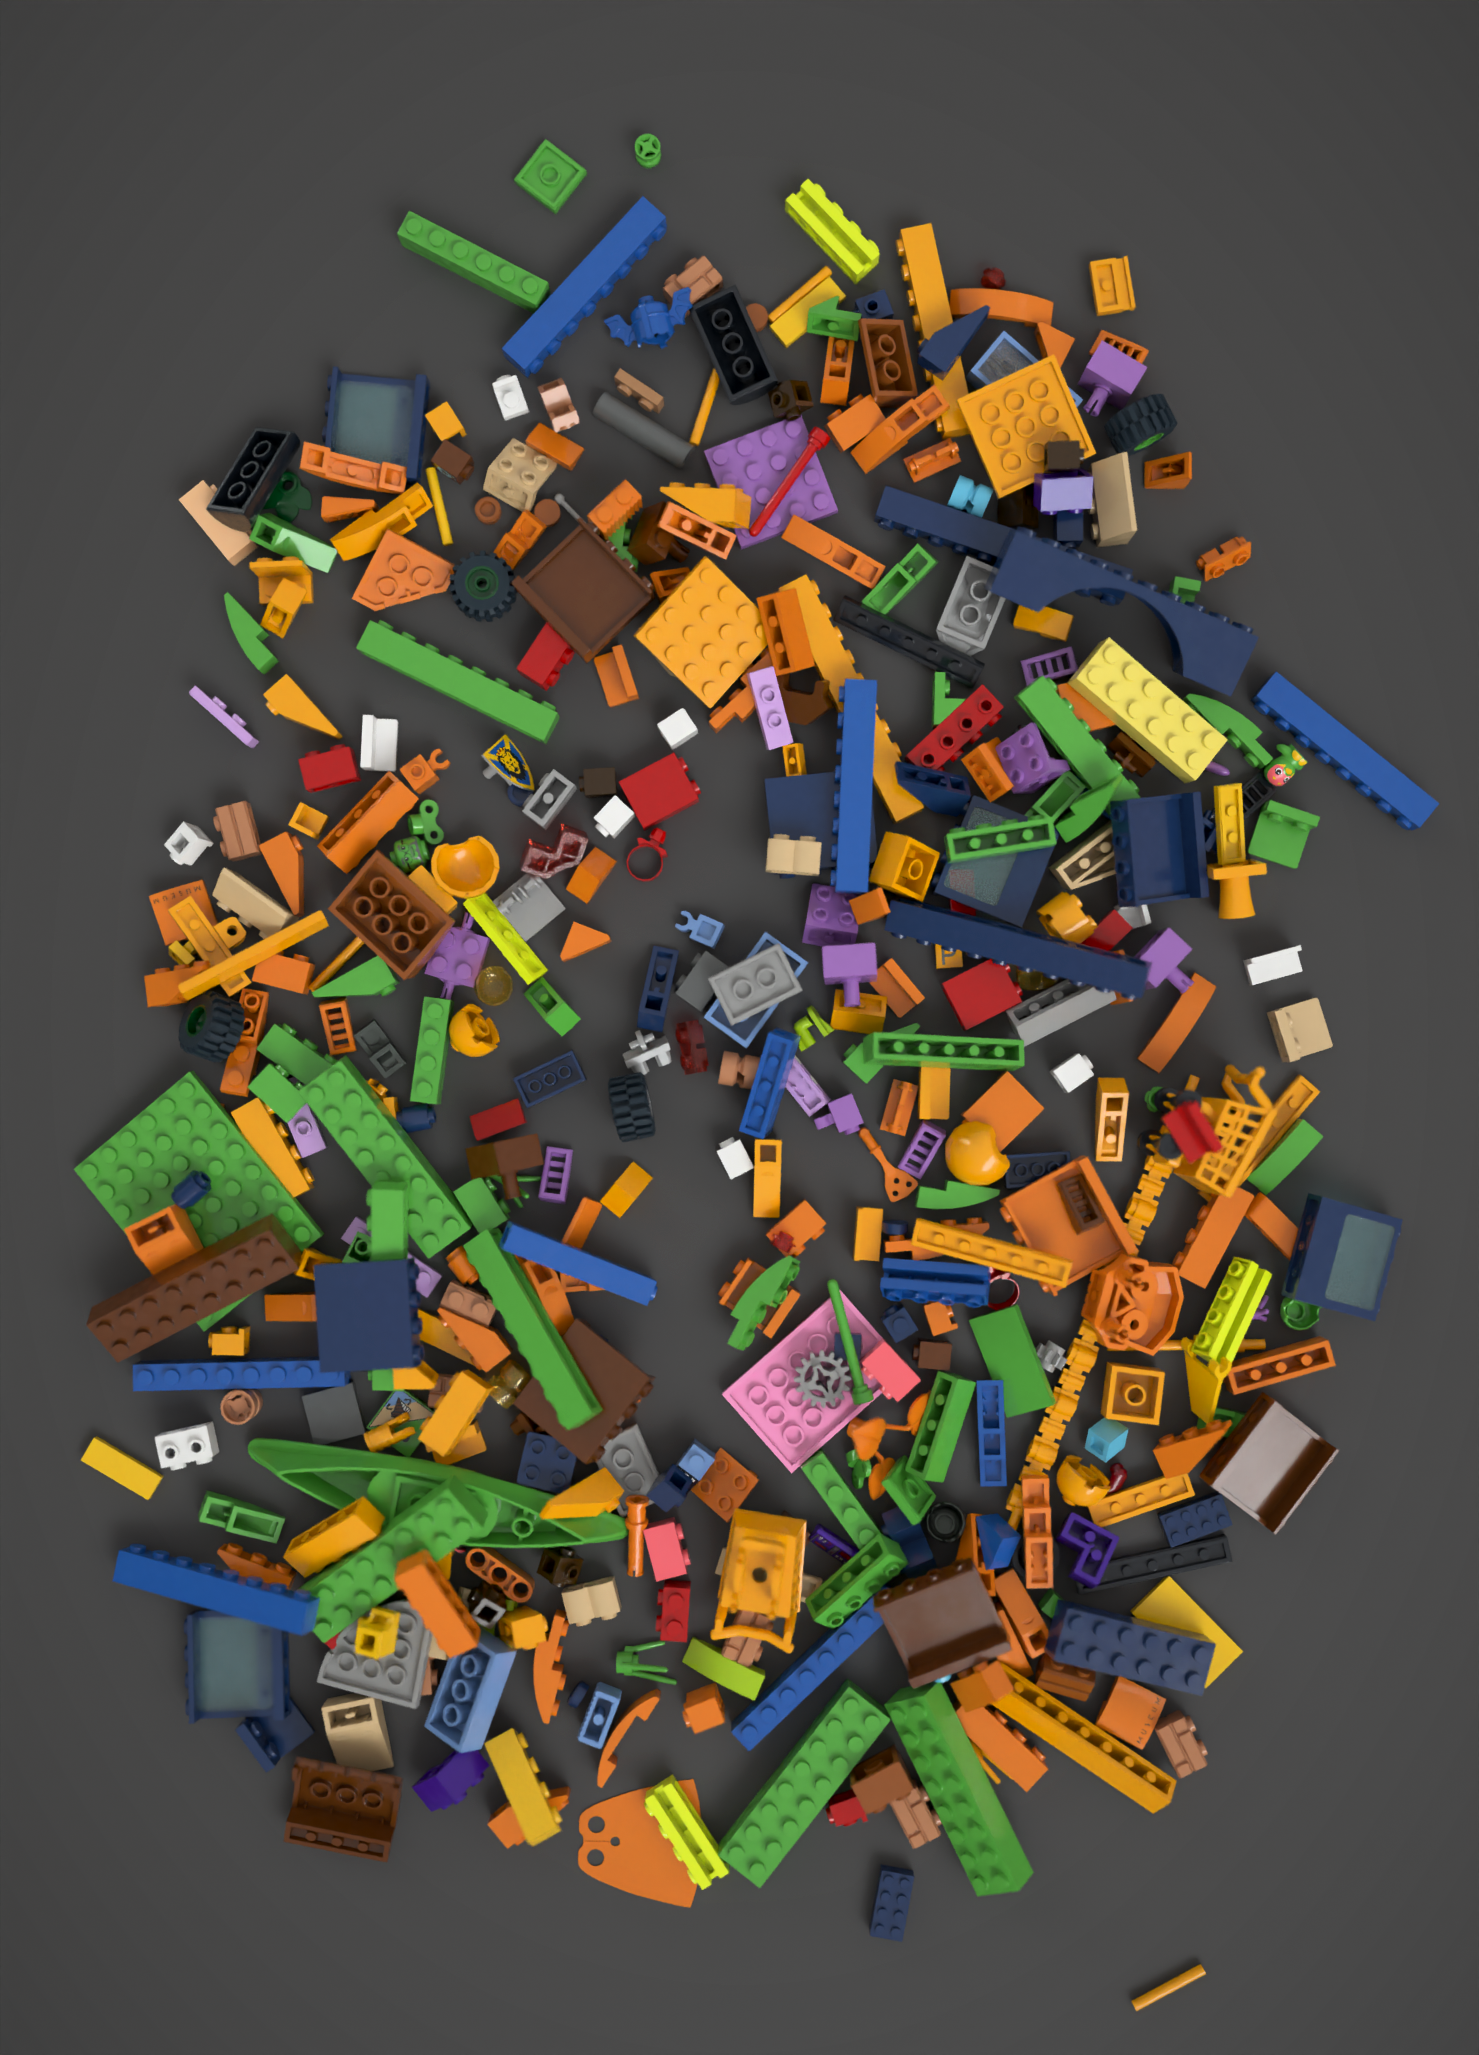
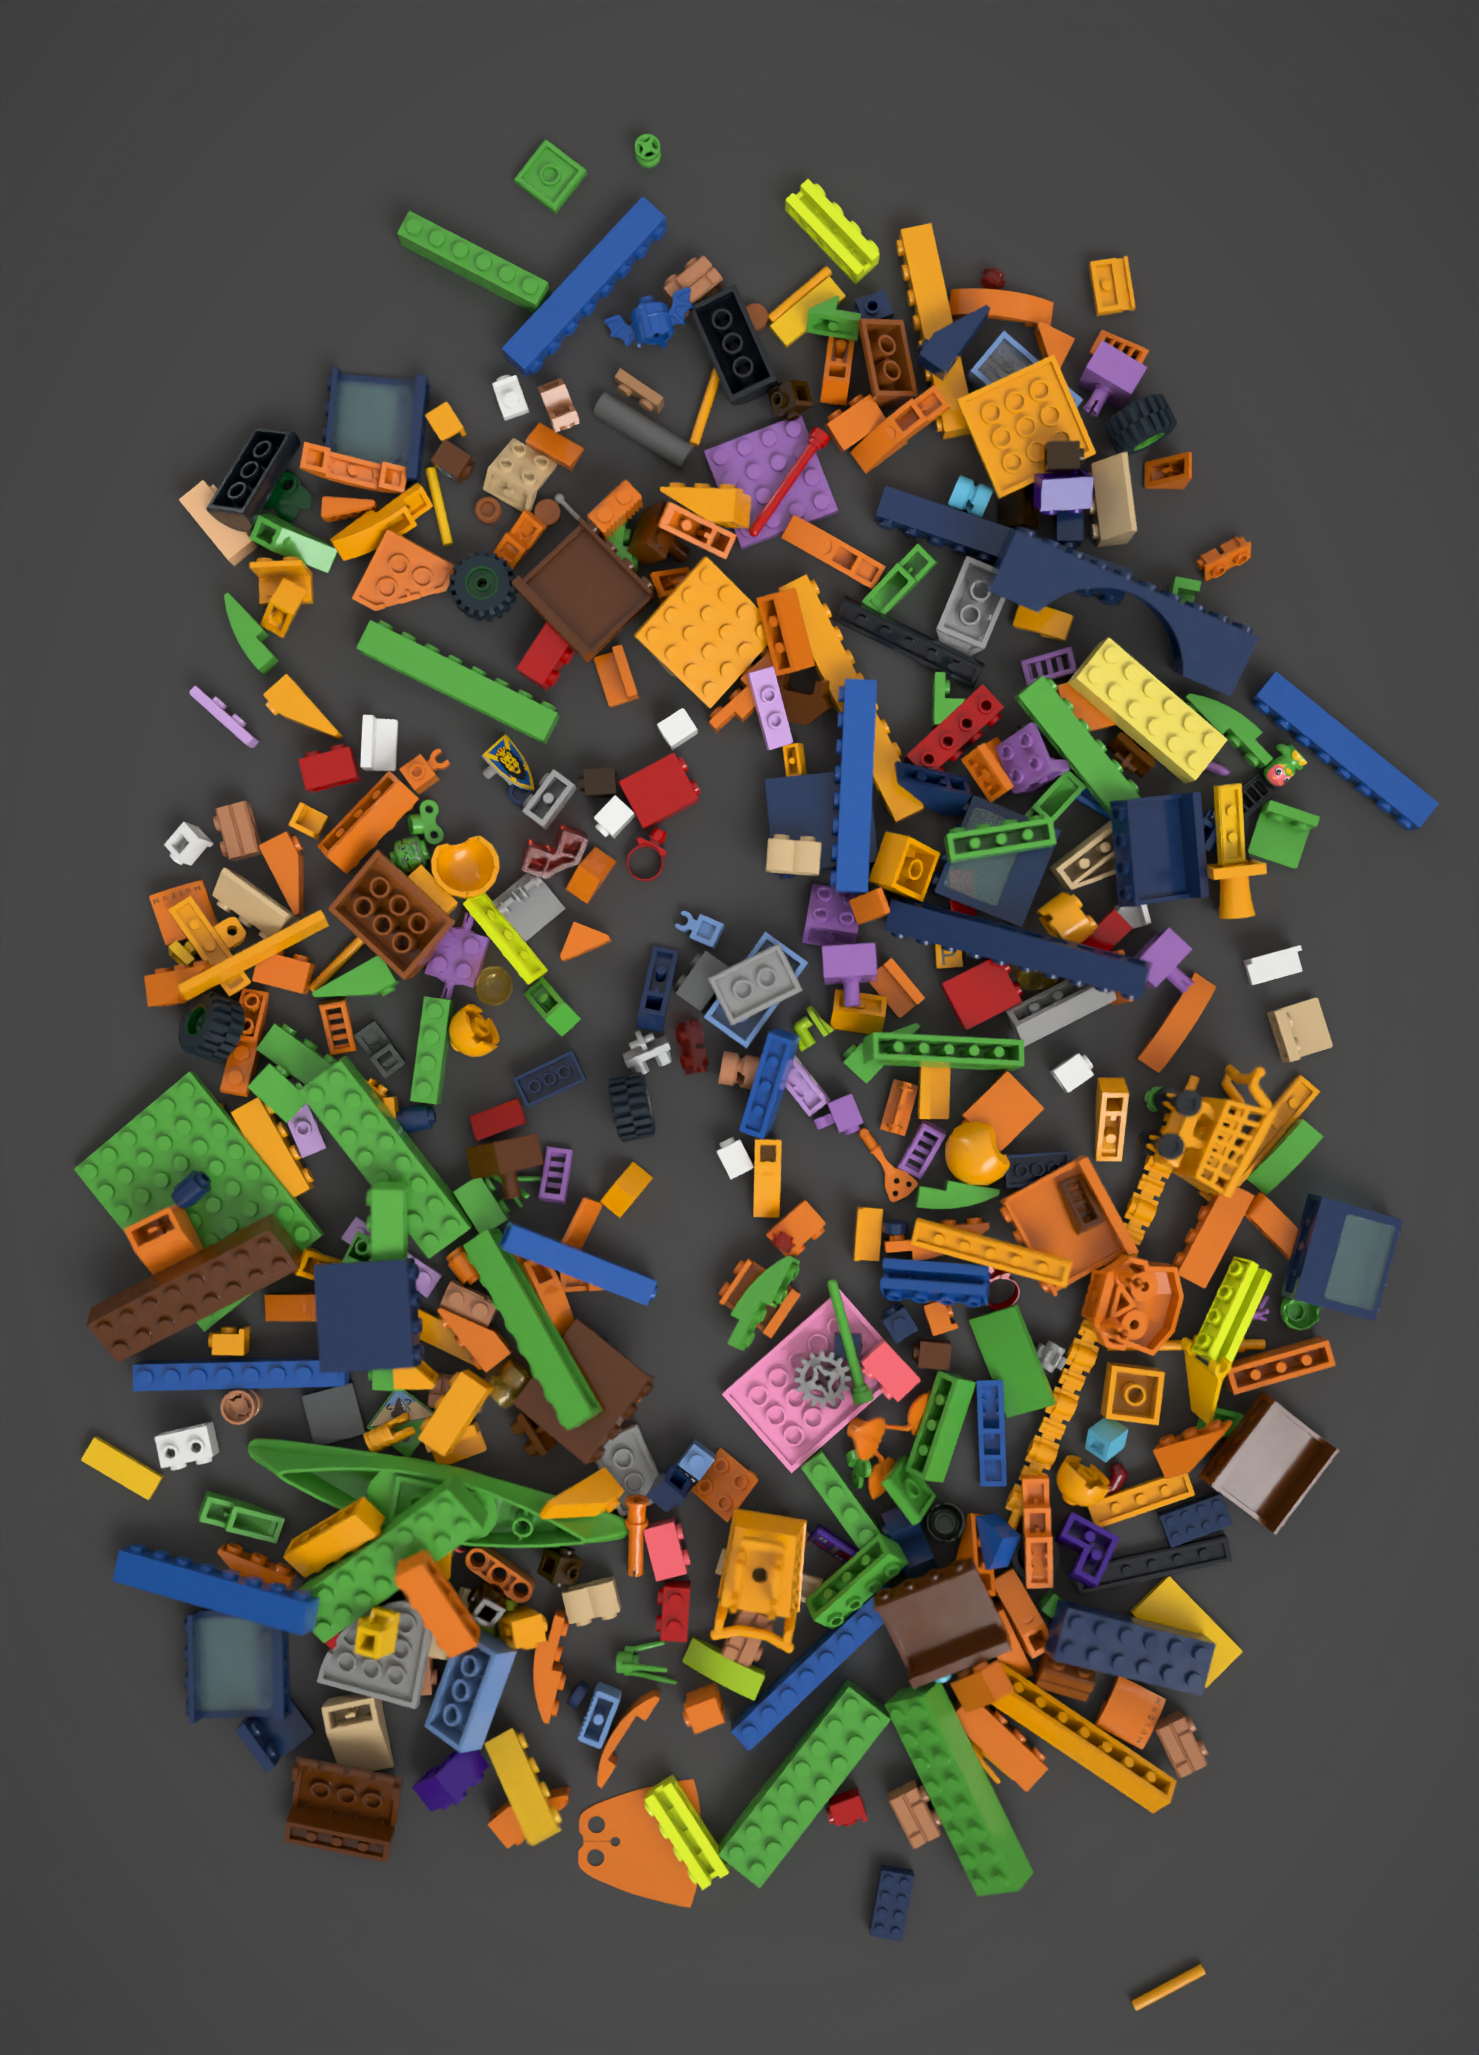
(546, 1463): dark blue bracket -> none
(881, 1780): dark orange brick -> none
(932, 460): orange hinge -> none
(1087, 808): bright green slope -> none
(1192, 1131): red panel -> none

